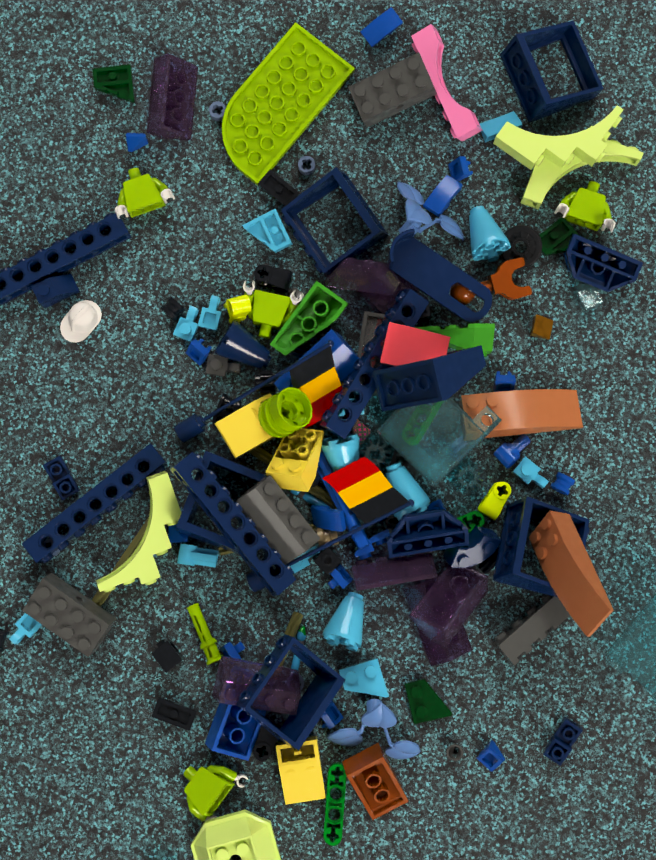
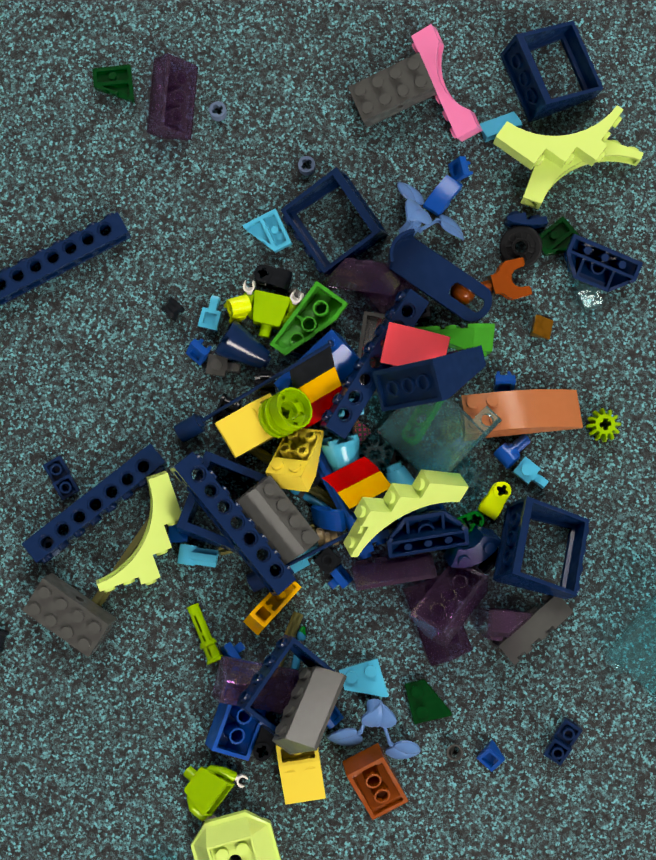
(27, 626): medium azure plate -> none
(55, 289): dark blue slope -> none
(80, 321): white piece -> none
(136, 141): blue slope -> none
(141, 195): lime torso -> none
(167, 655): black brick -> none
(174, 713): black plate -> none
(187, 327): medium azure plate -> none
(269, 608): none -> yellow slope
(278, 188): black plate -> none
(281, 101): lime plate -> none
(309, 710): none -> slope
(332, 803): green beam -> none
(346, 623): medium azure cone -> none
(381, 27): blue slope -> none
(400, 499): none -> yellowish green arch
(486, 237): medium azure cone -> none
(500, 623): none -> clear purple slope
(516, 218): none -> dark blue slope
(562, 483): blue wheel -> none
(570, 571): nougat slope -> none
(587, 208): lime torso -> none
(609, 431): none -> lime gear

